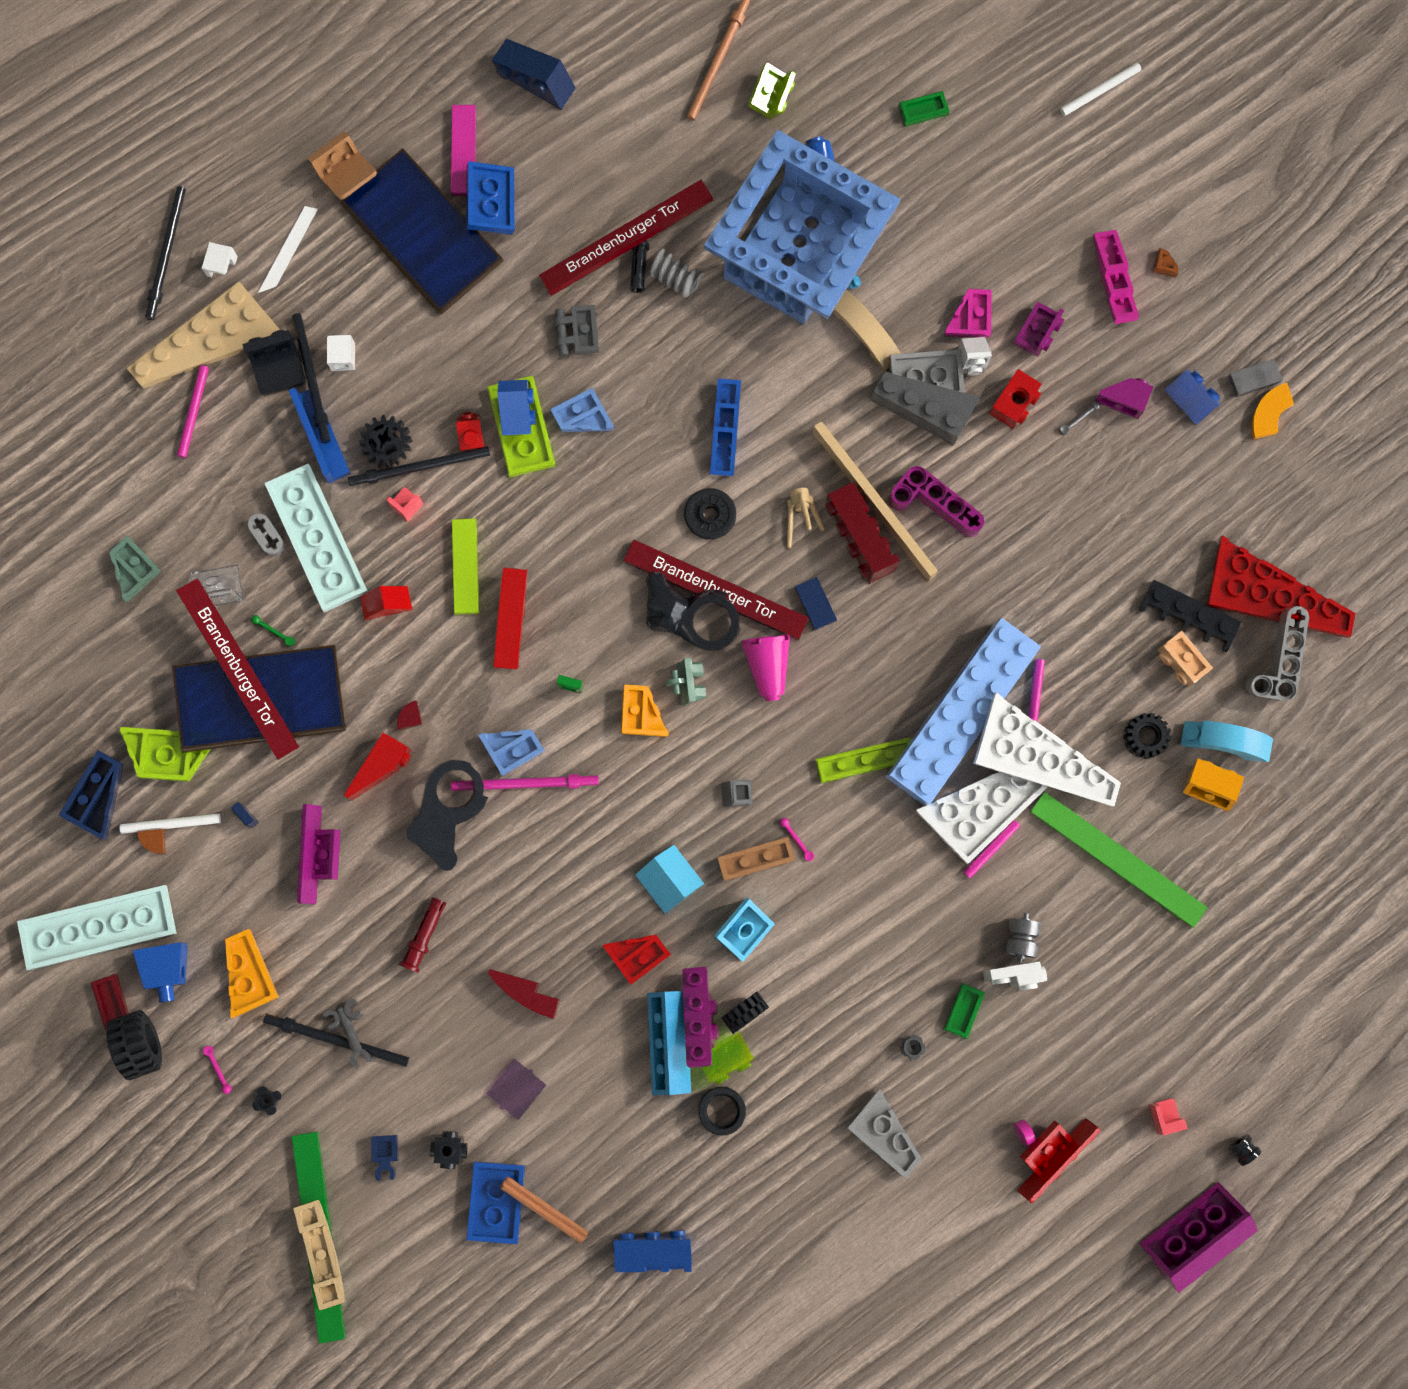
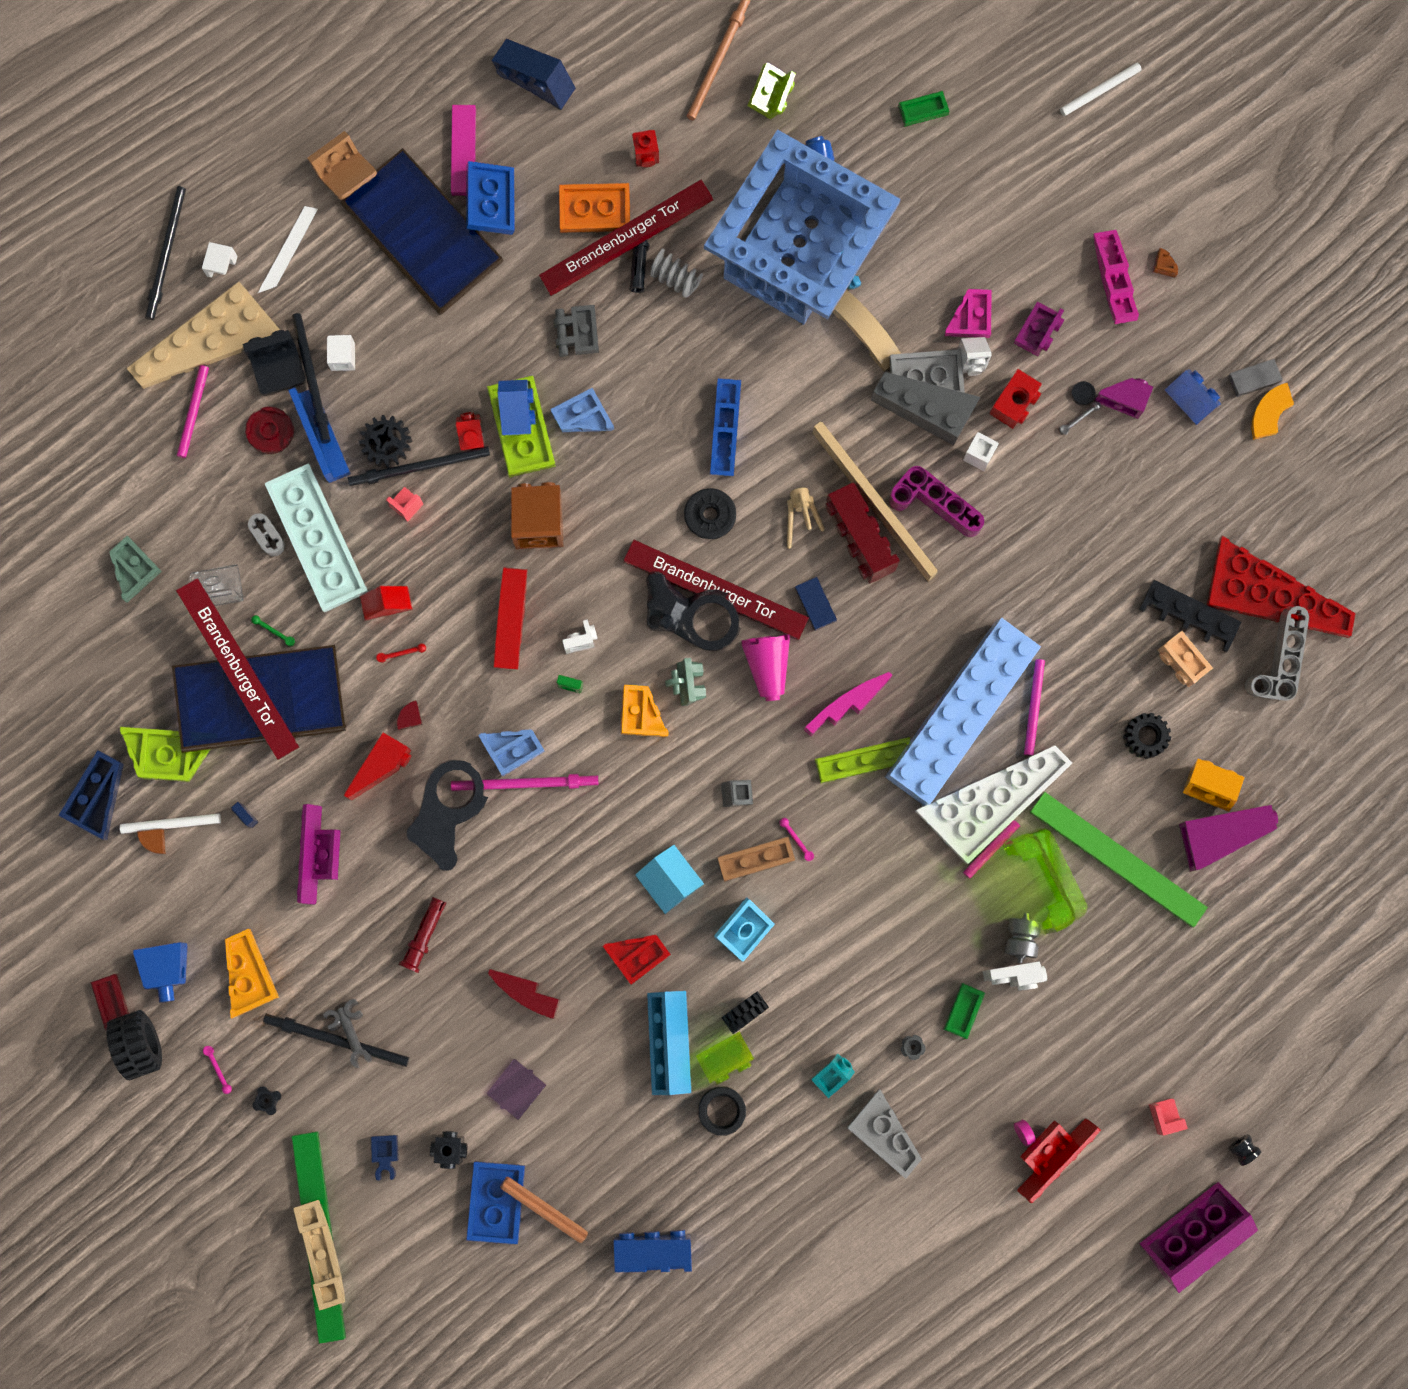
(96, 927): light aqua plate -> none
(269, 430): none -> dark red tile
(381, 657): none -> red hinge
(465, 566): lime tile -> none
(536, 516): none -> dark orange slope
(578, 642): none -> white bracket
(594, 207): none -> orange plate
(645, 148): none -> red bracket
(698, 1017): magenta bracket -> none
(833, 1075): none -> teal bracket
(854, 699): none -> dark pink slope
(980, 451): none -> white panel
(1031, 752): white wing -> none
(1070, 900): none -> clear neon green windscreen
(1083, 393): none -> black piece
(1220, 835): none -> magenta slope
(1228, 738): medium azure arch -> none

